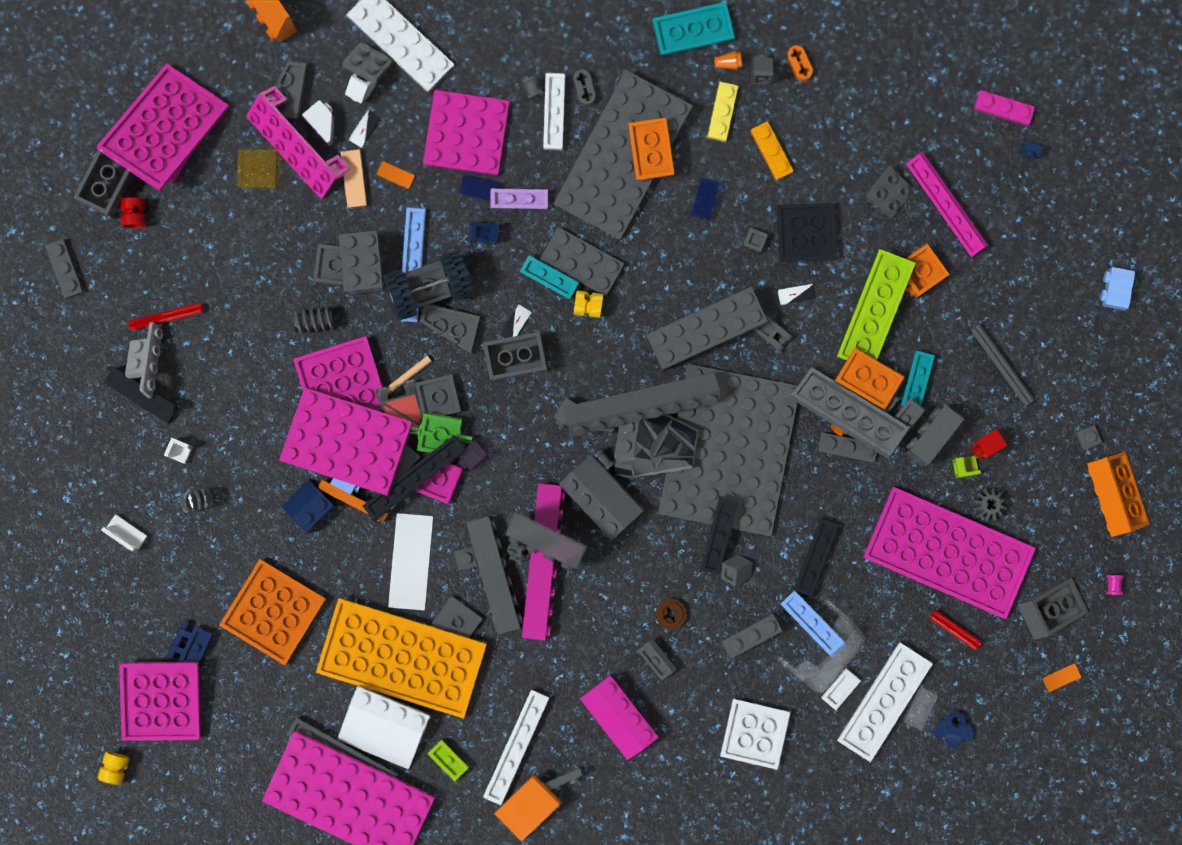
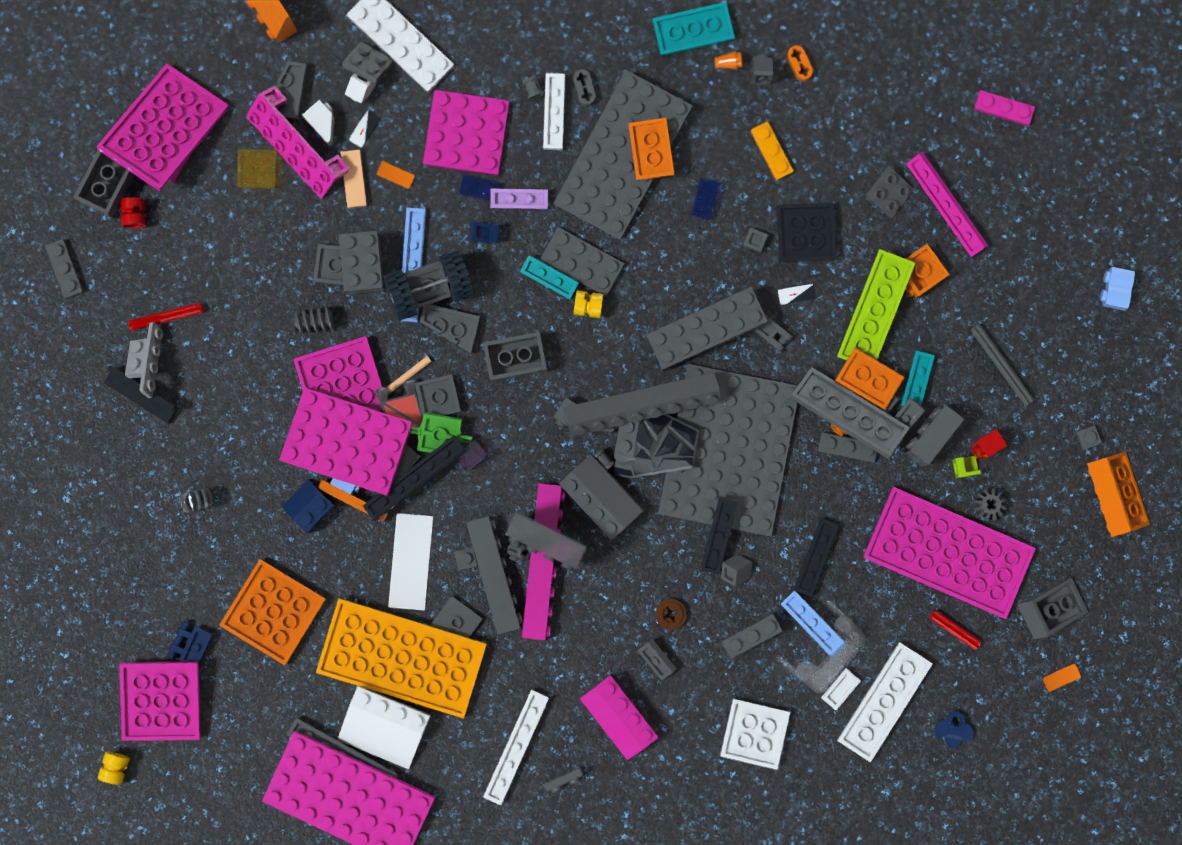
(125, 533): white panel -> none
(178, 451): white panel -> none
(442, 484): dark pink plate -> none
(448, 760): lime plate -> none
(515, 322): sticker -> none
(527, 808): orange tile -> none
(722, 111): light yellow plate -> none
(920, 708): clear plate -> none
(1031, 150): dark blue plate -> none
(1114, 584): dark pink bush -> none

